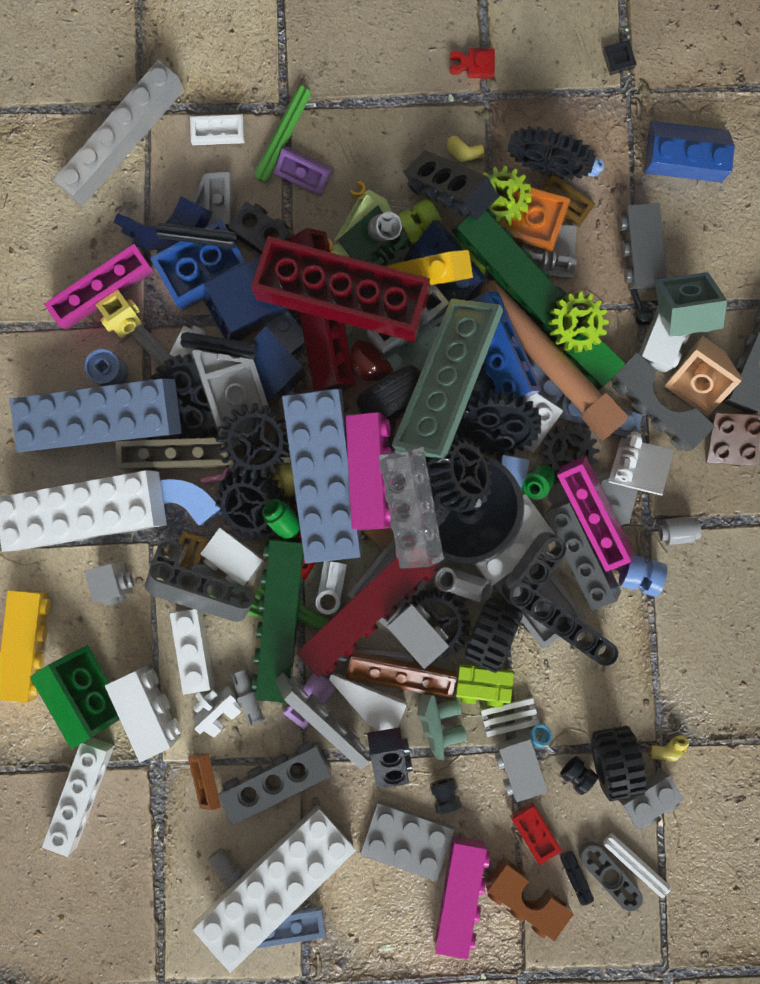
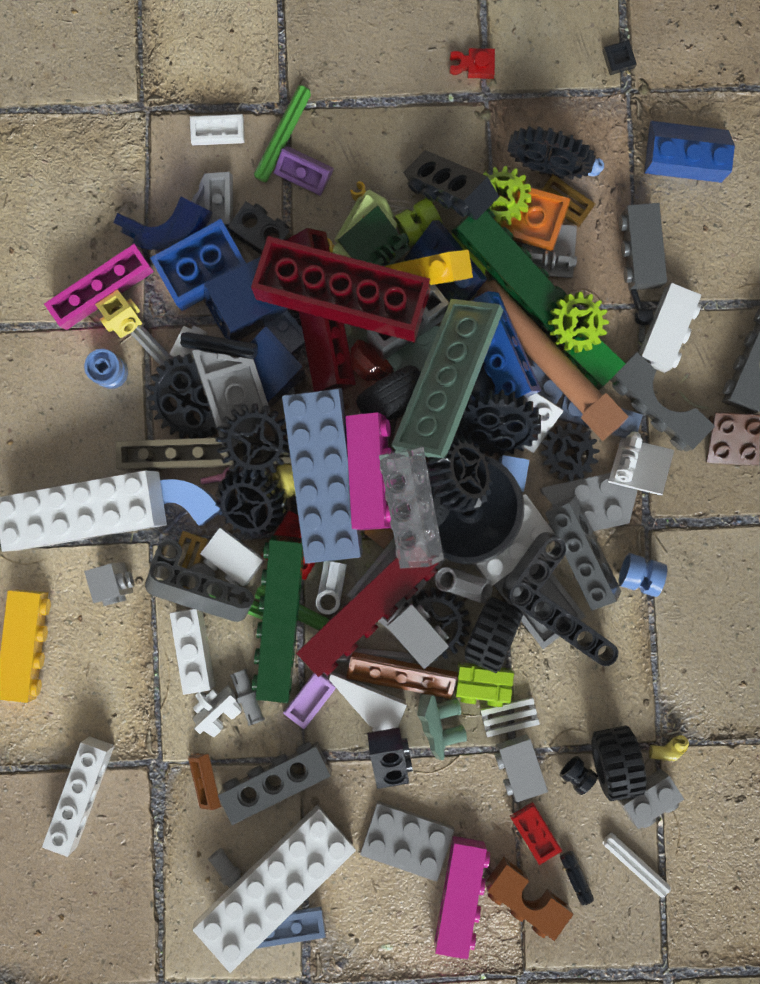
(76, 695): green brick -> none
(95, 415): sand blue brick -> none
(119, 133): light grey brick -> none
(144, 712): white brick -> none
(196, 235): black axle -> none
(281, 519): green brick -> none
(326, 723): light grey plate -> none
(390, 225): light grey wheel -> none
(444, 792): black wheel -> none
(462, 152): light yellow arm -> none
(539, 482): green brick -> none
(544, 739): medium azure hinge -> none
(595, 513): dark pink brick -> none
(610, 887): dark grey beam -> none
(679, 530): light grey brick -> none
(690, 304): sand green slope -> none
(704, 376): light nougat slope -> none

